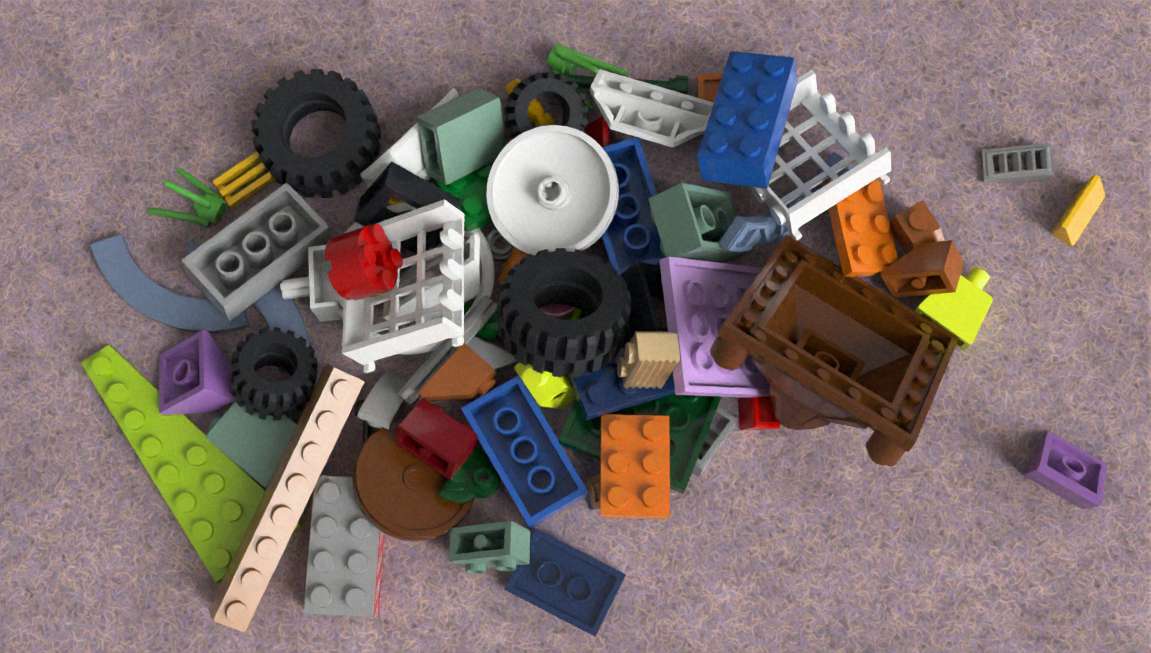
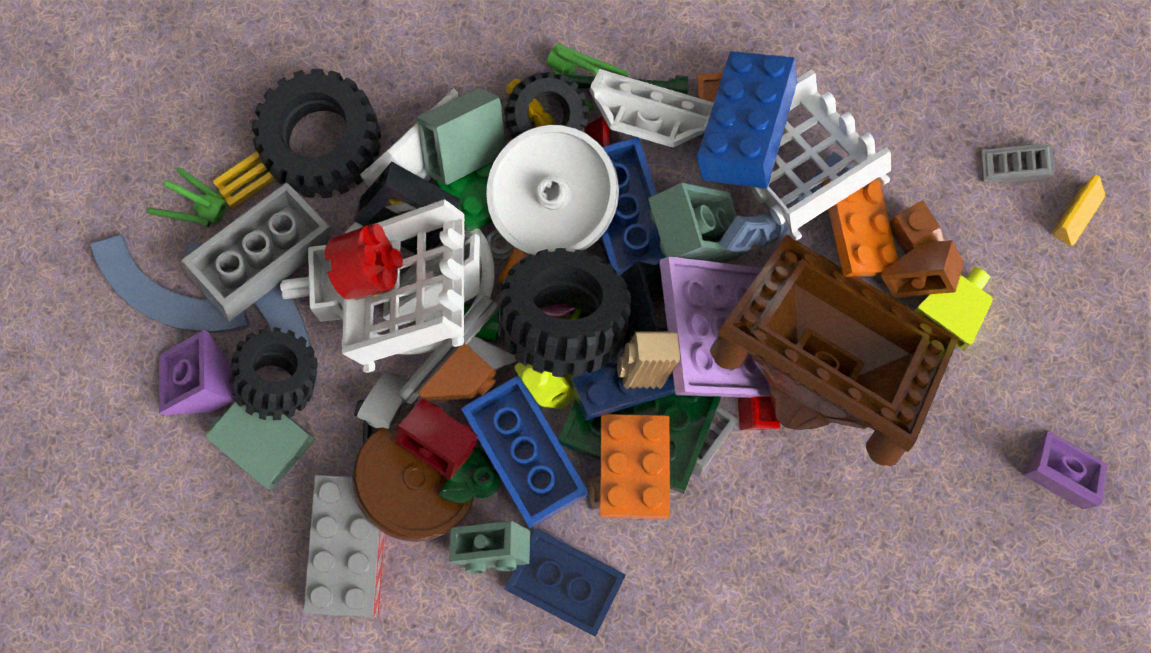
(196, 479): lime wing -> none
(285, 498): brick -> none

